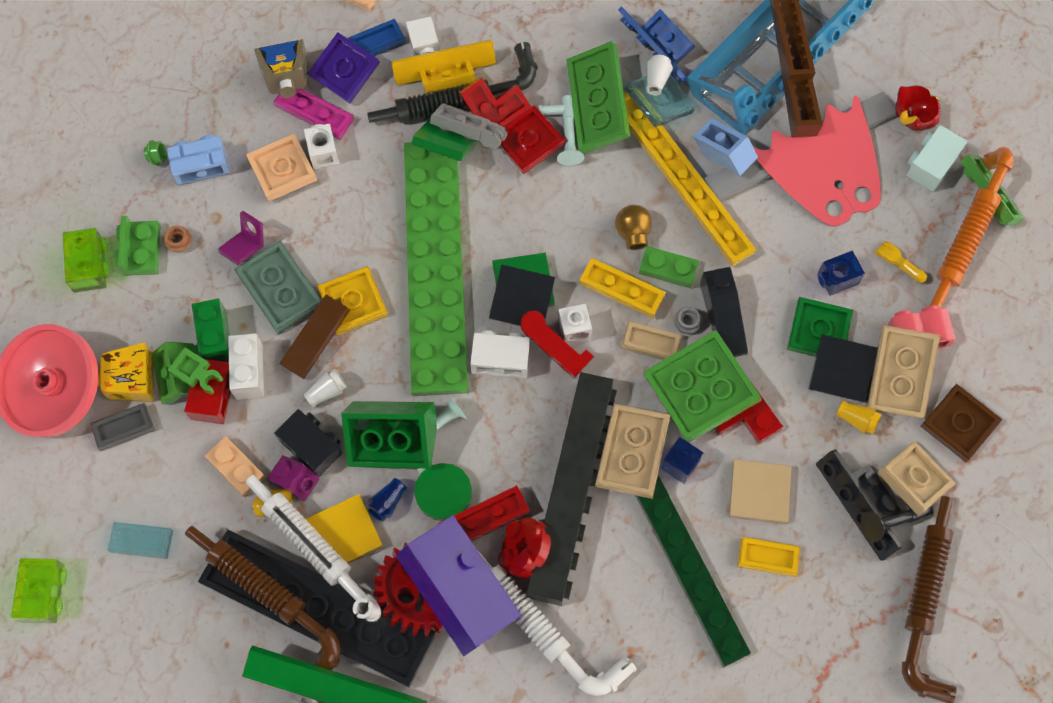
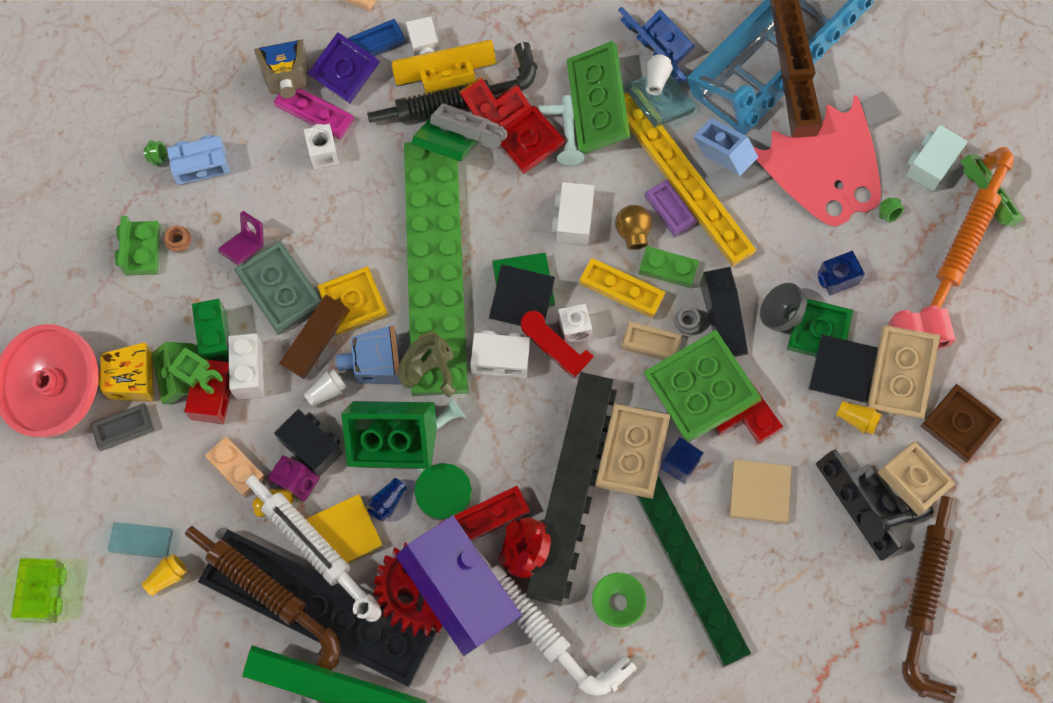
(85, 260): clear neon green brick -> none
(165, 574): none -> yellow cone
(281, 167): light nougat plate -> none
(373, 357): none -> medium blue torso
(412, 366): none -> olive helmet
(575, 213): none -> white brick
(626, 586): none -> bright green piece
(670, 208): none -> medium lavender tile
(768, 556): yellow tile -> none
(779, 303): none -> dark grey piece
(890, 209): none -> bright green plate
(893, 256): yellow piece -> none
(917, 108): red hair -> none

